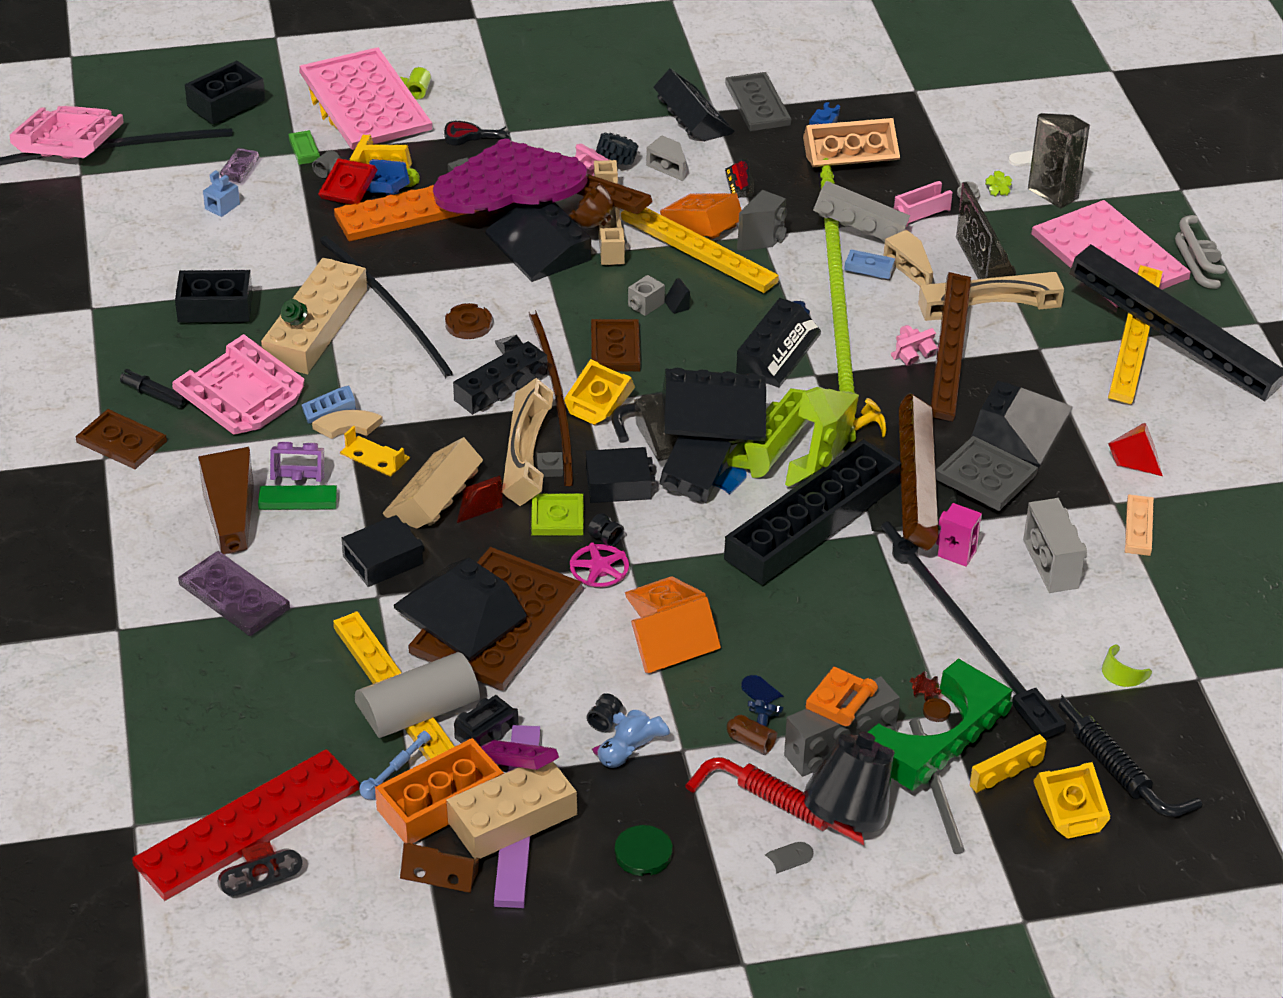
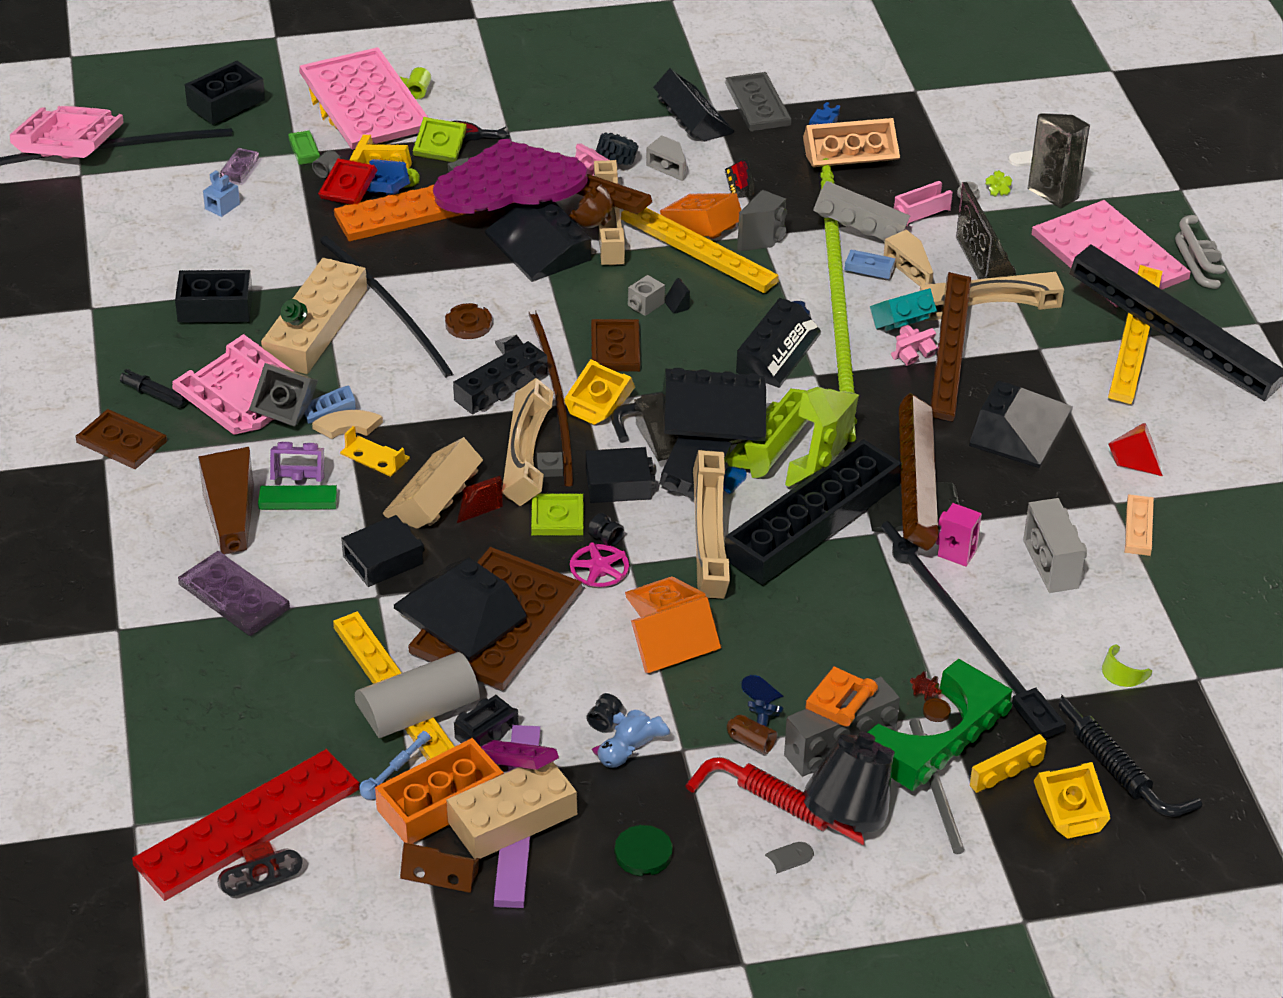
(282, 394): none -> dark grey slope
(439, 139): none -> lime tile
(708, 500): none -> tan arch
(871, 413): yellow plant -> none
(903, 310): none -> teal brick
(985, 473): dark grey plate -> none

